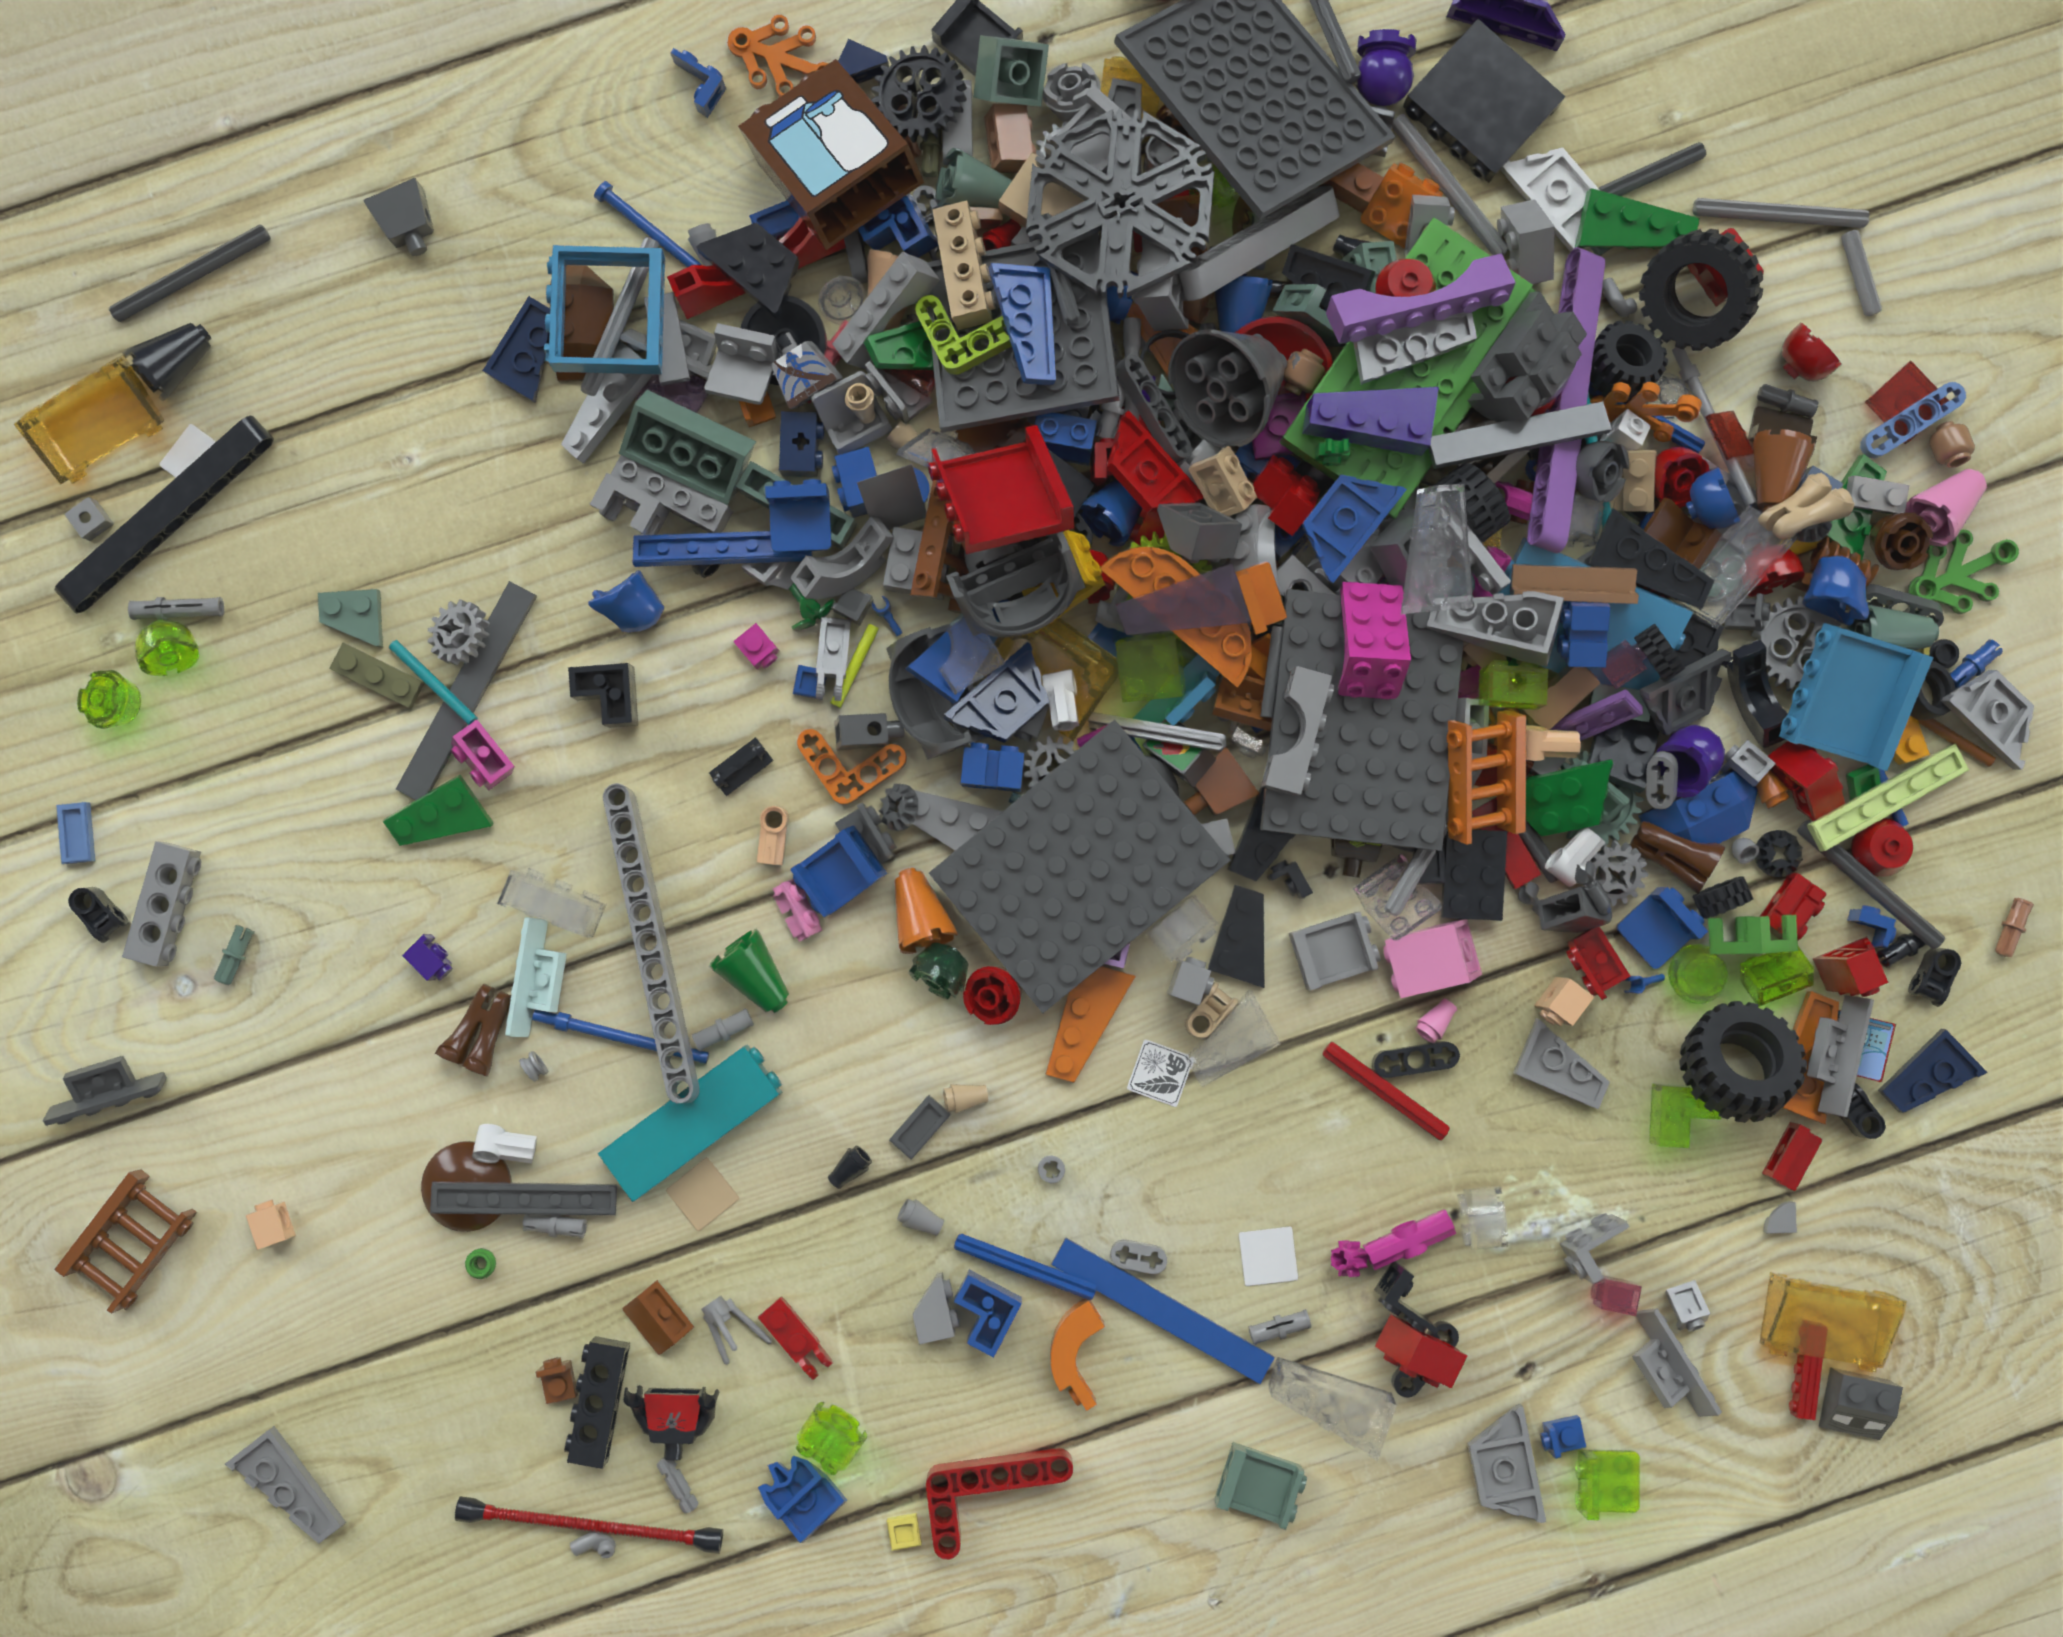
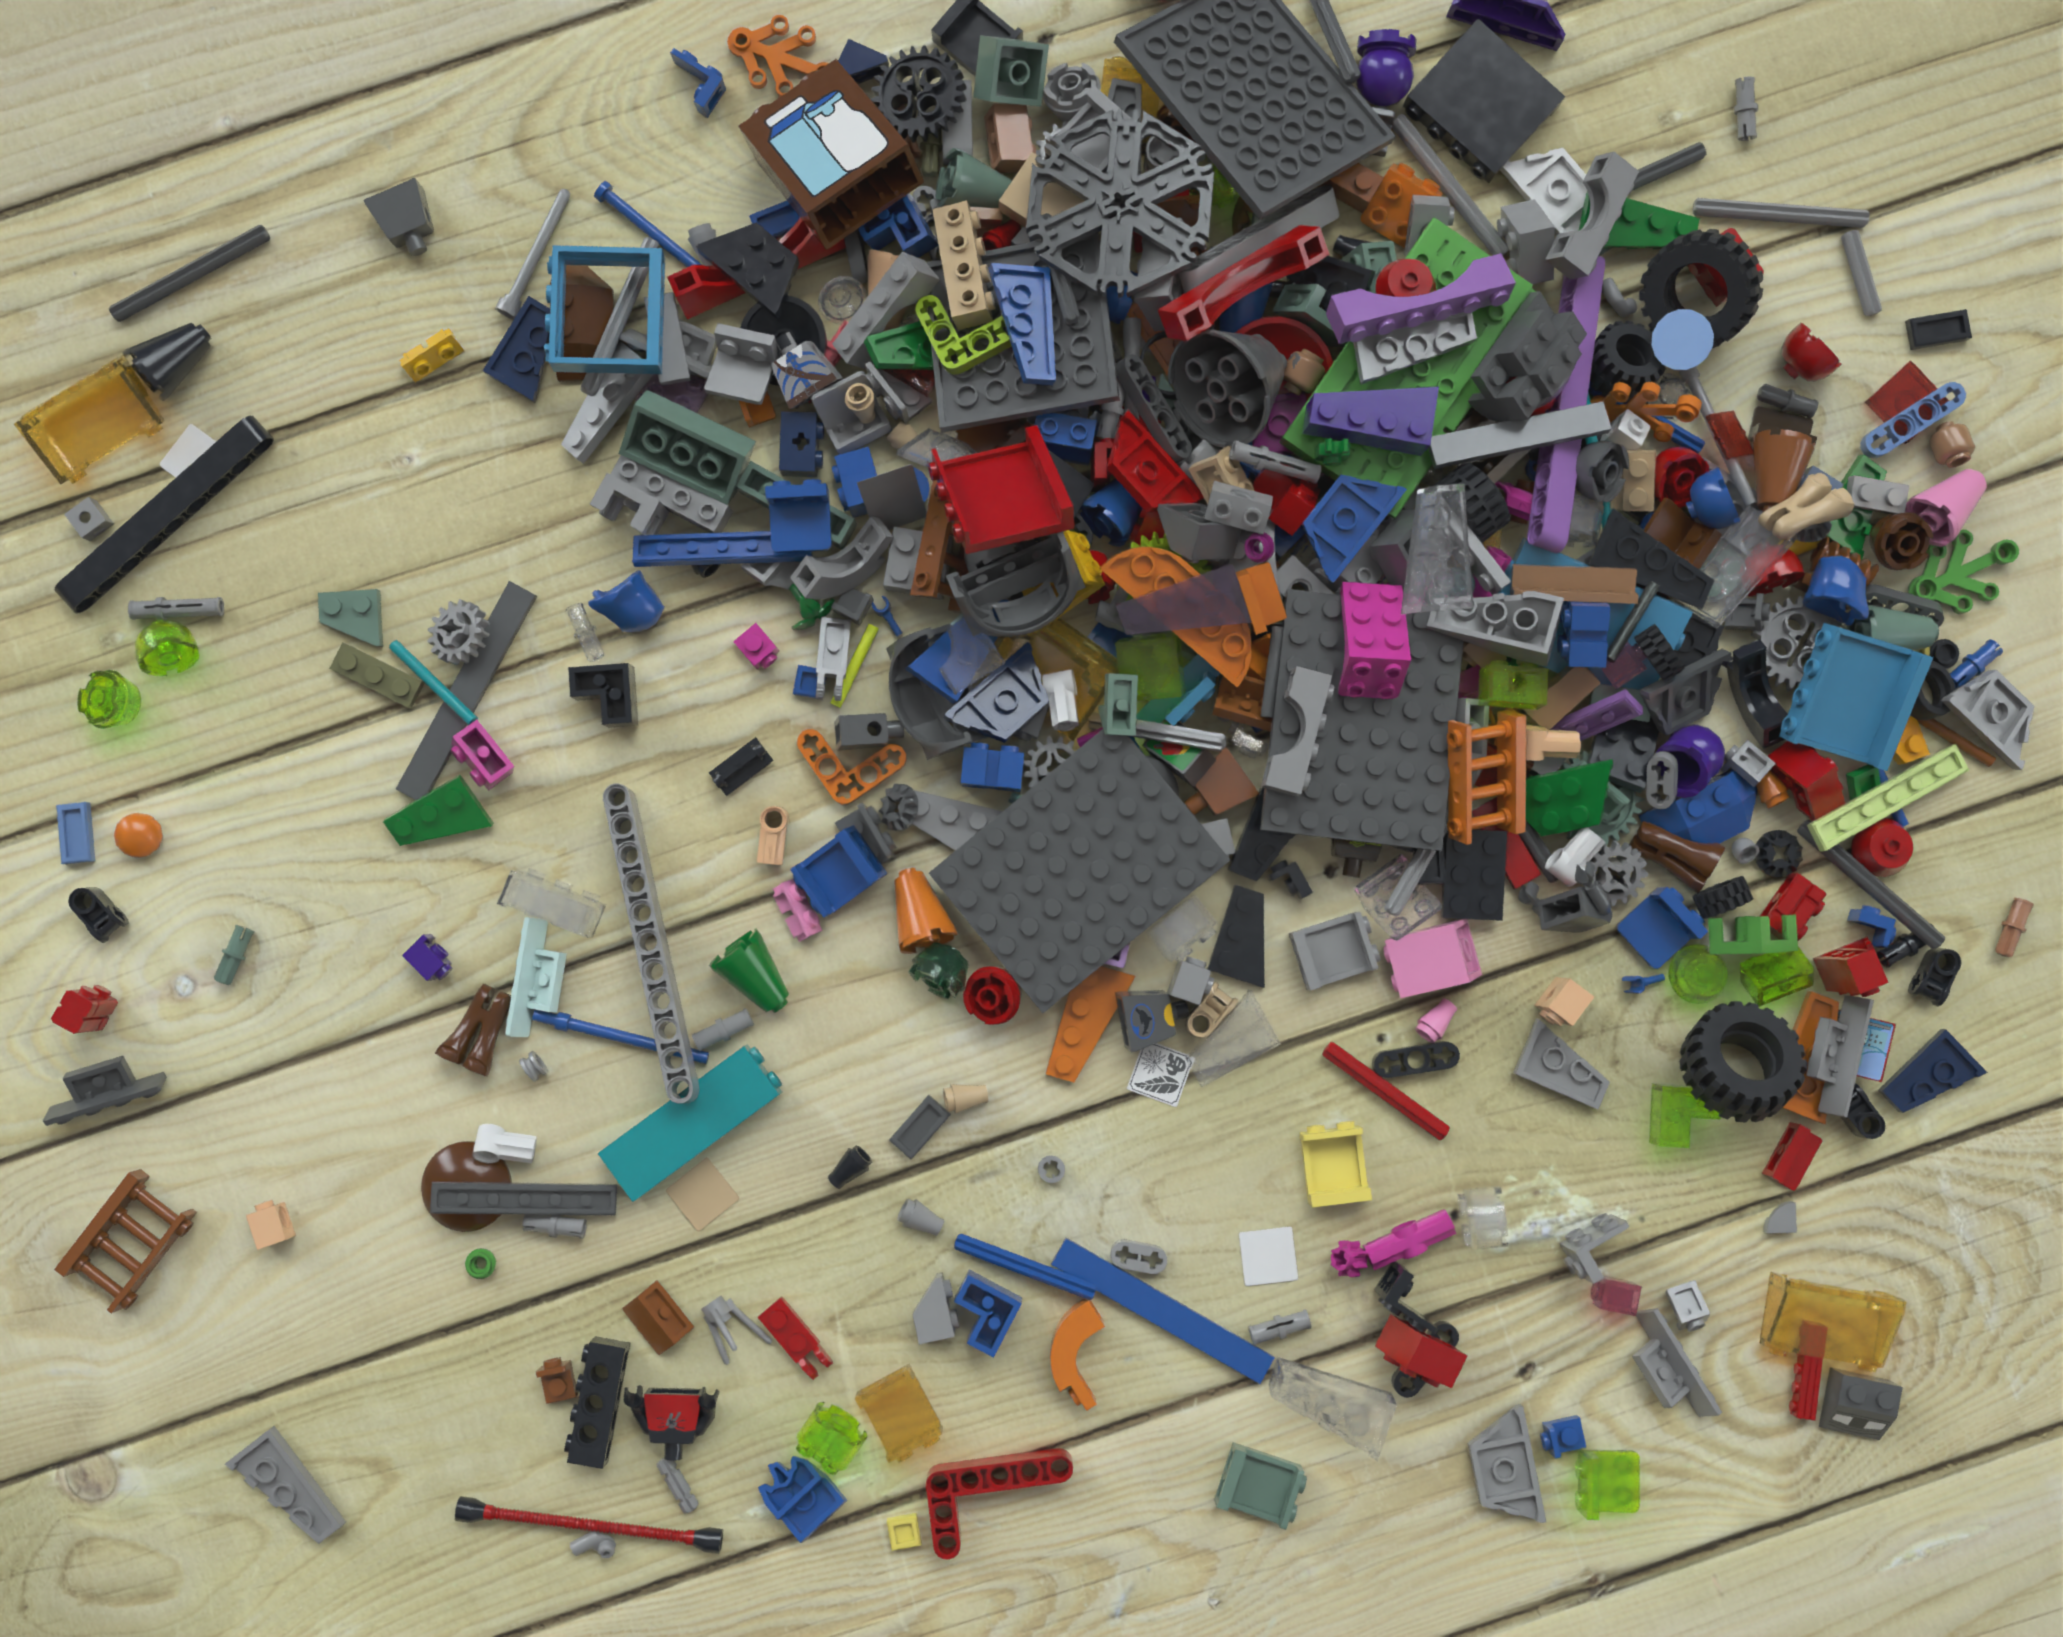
(85, 1009): none -> red brick
(138, 835): none -> orange hair
(148, 913): light grey brick -> none
(421, 361): none -> yellow hinge
(510, 304): none -> light grey piece
(585, 632): none -> clear axle
(900, 1413): none -> clear yellow panel
(1119, 704): none -> sand green slope
(1148, 1017): none -> dark grey torso
(1206, 302): none -> red arch
(1238, 507): none -> light grey brick
(1241, 452): none -> light grey pin
(1252, 547): none -> magenta plate
(1334, 1164): none -> light yellow panel
(1598, 960): red bracket -> none
(1608, 185): none -> light grey arch
(1632, 621): none -> pearl dark grey bar
(1682, 339): none -> light blue tile
(1746, 108): none -> light grey pin
(1938, 329): none -> black tile

